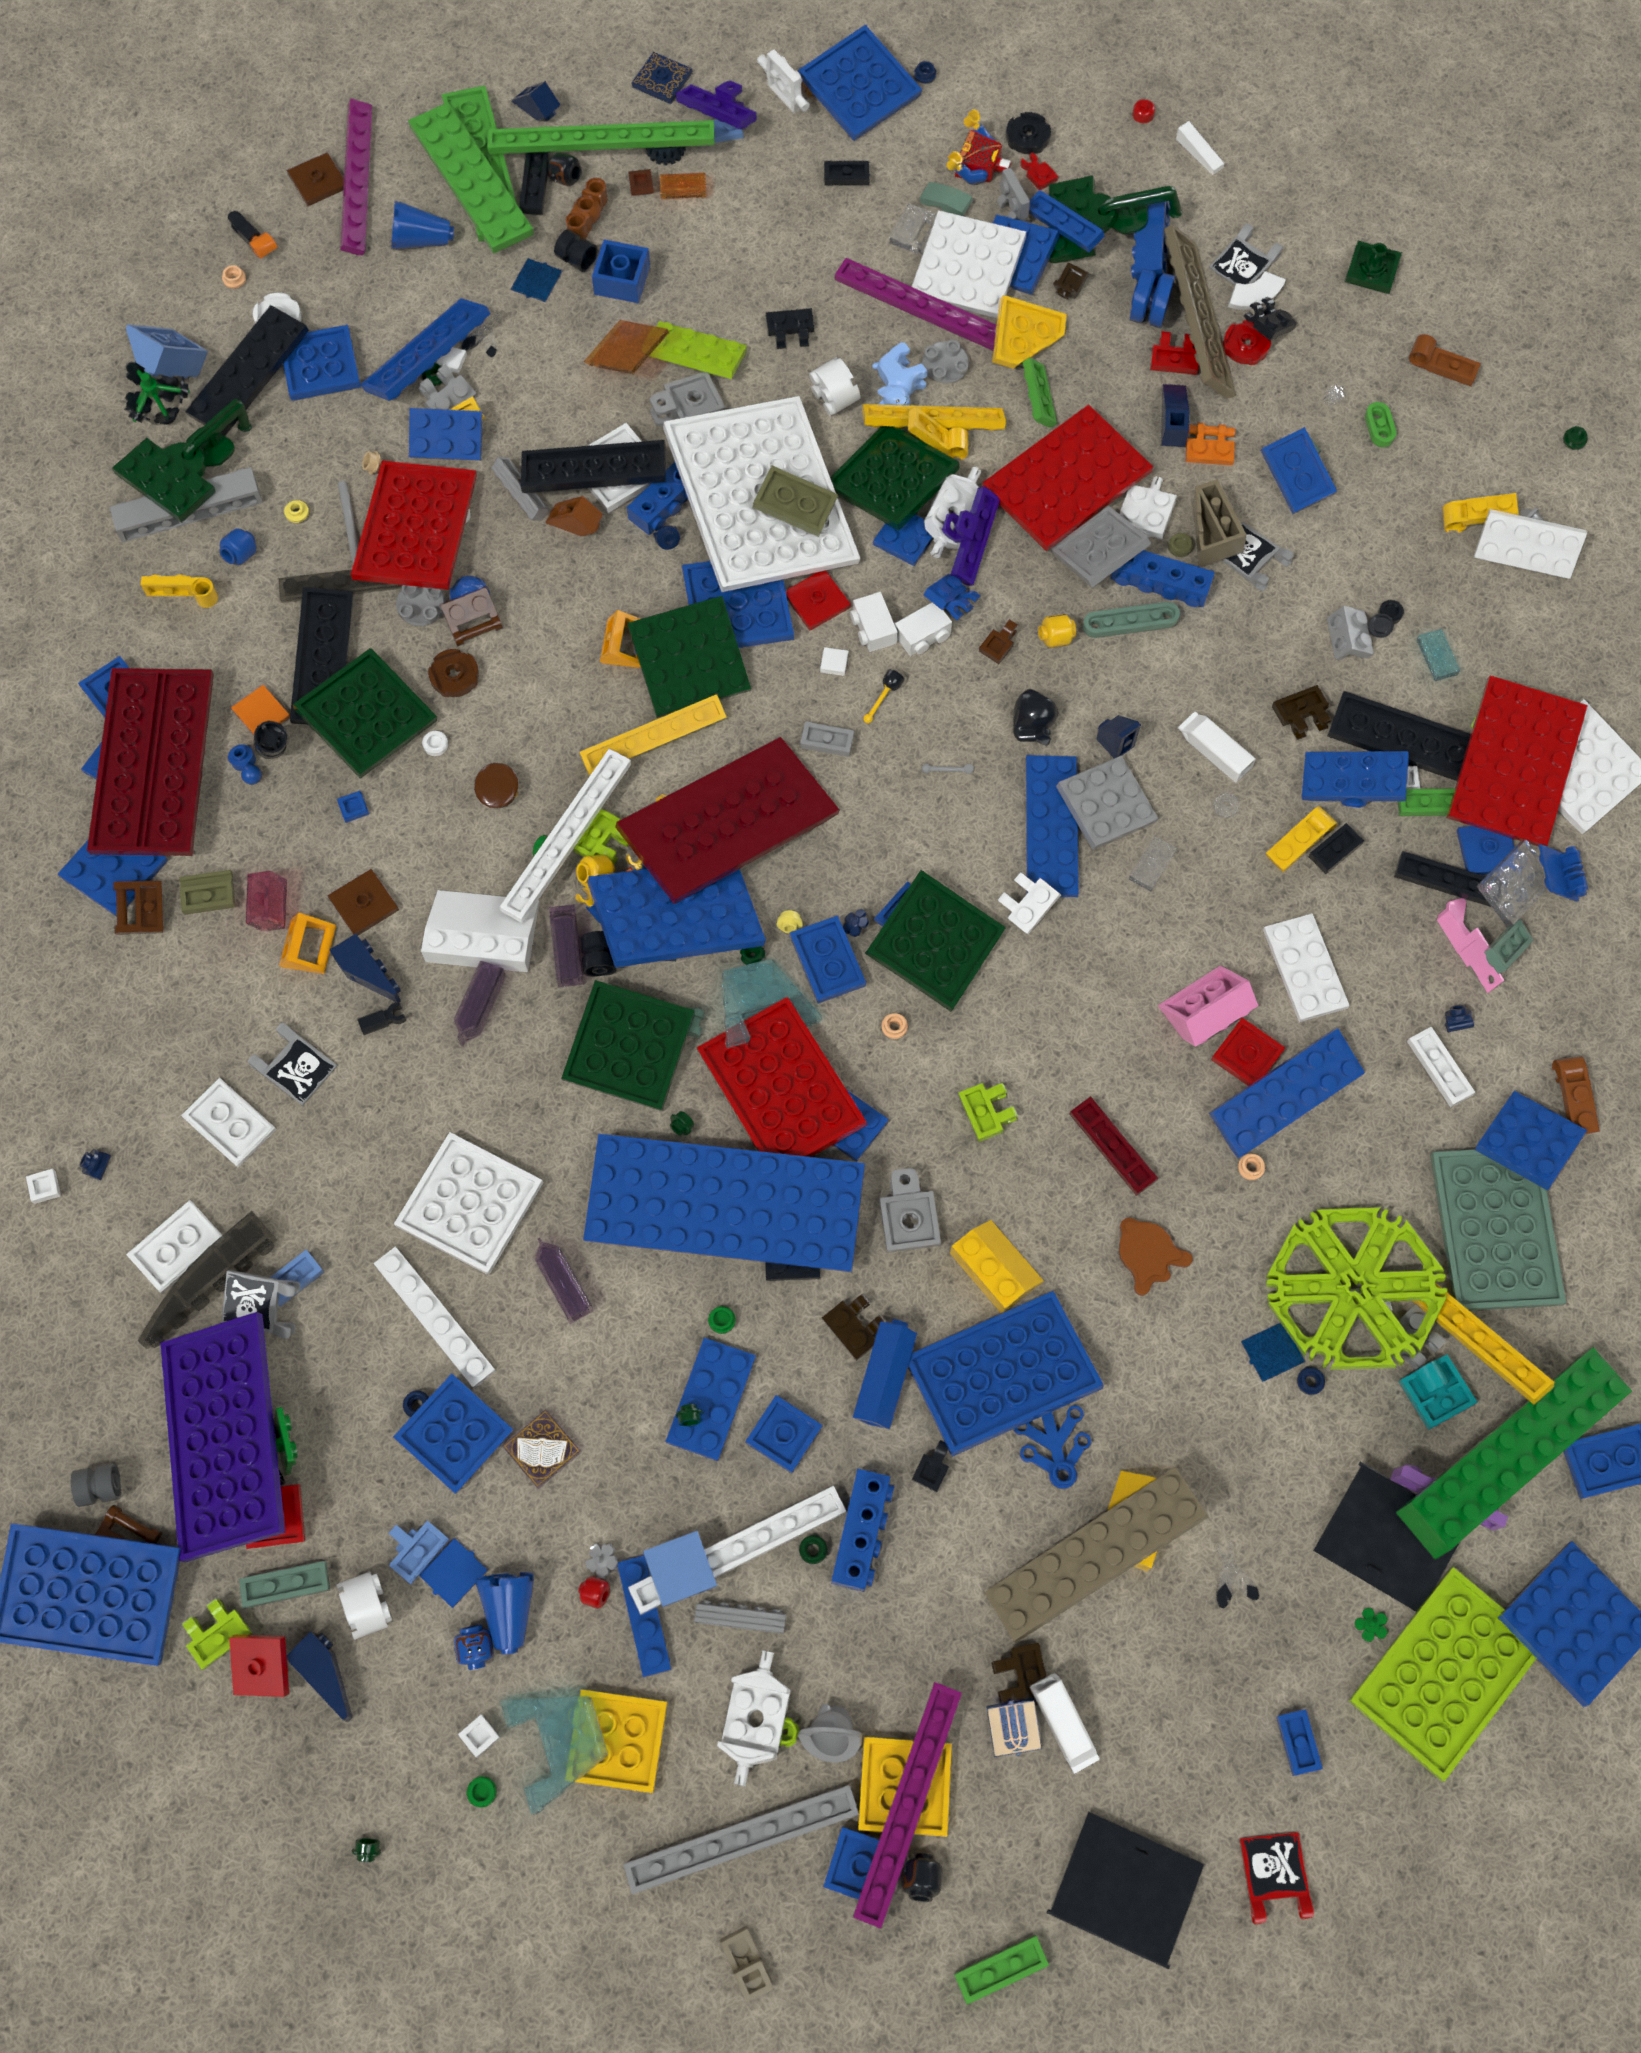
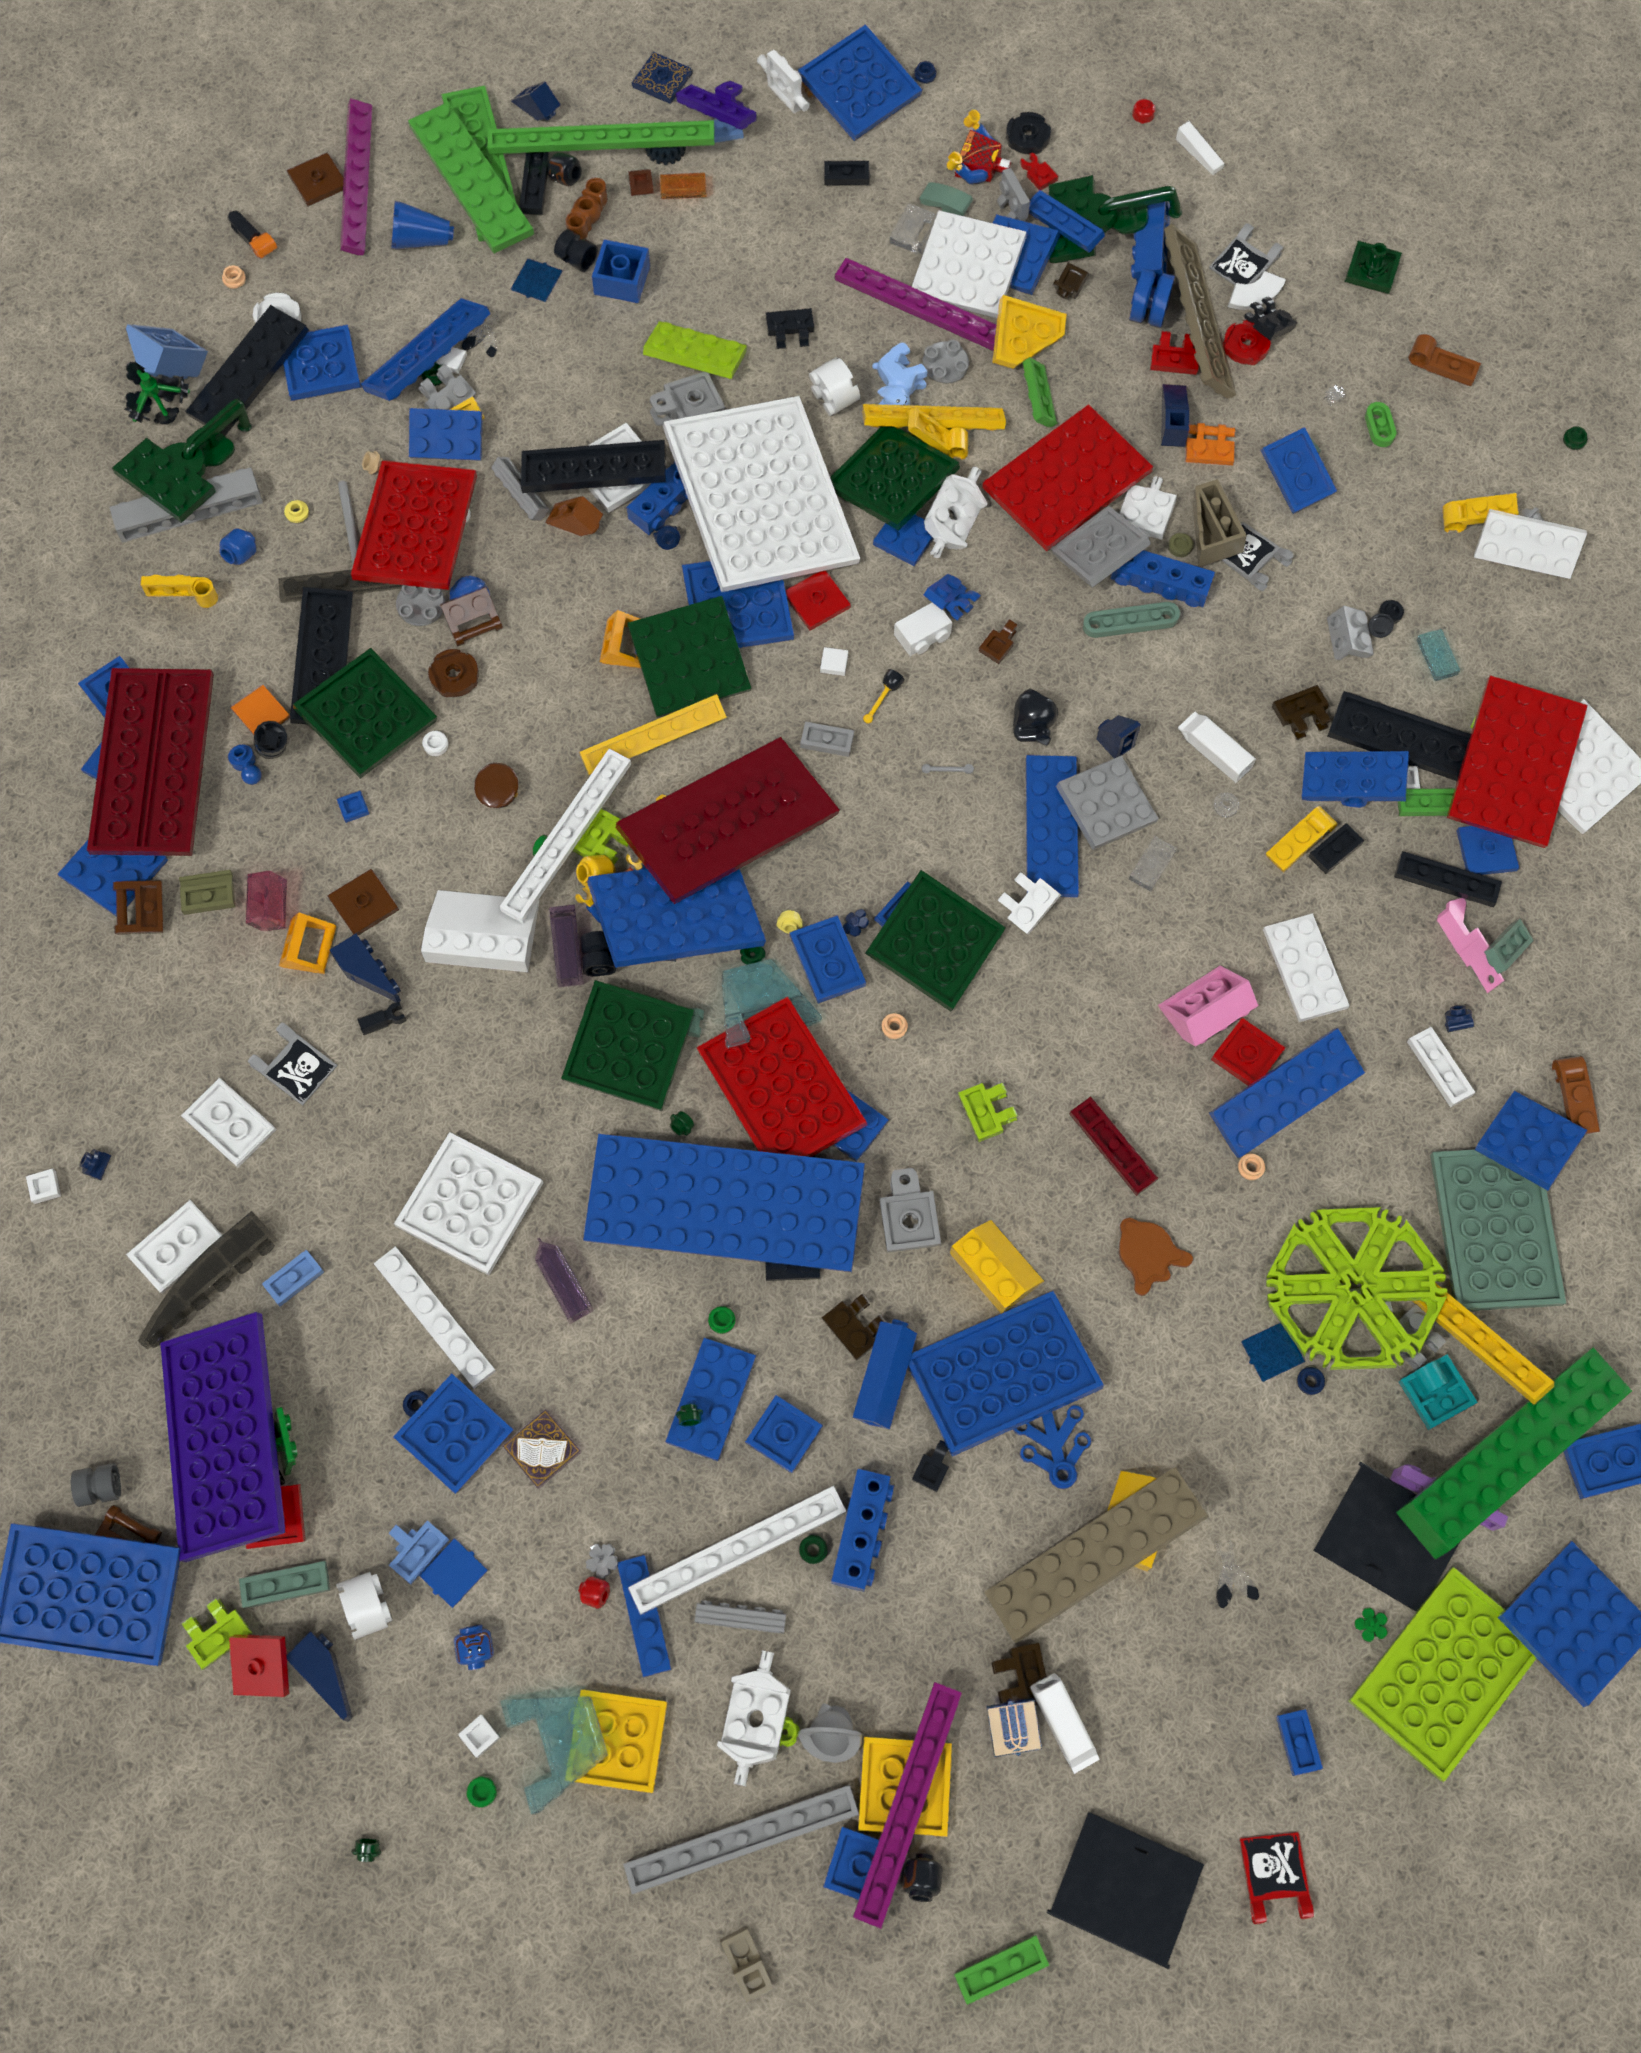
(254, 1293): flag -> none
(478, 1001): clear purple piece -> none
(506, 1608): blue cone -> none
(626, 347): clear orange piece -> none
(679, 1569): medium blue tile -> none
(795, 501): olive plate -> none
(874, 622): white brick -> none
(973, 532): dark purple plate -> none
(1057, 630): yellow head -> none
(1514, 883): clear plate -> none
(1563, 872): blue hinge -> none

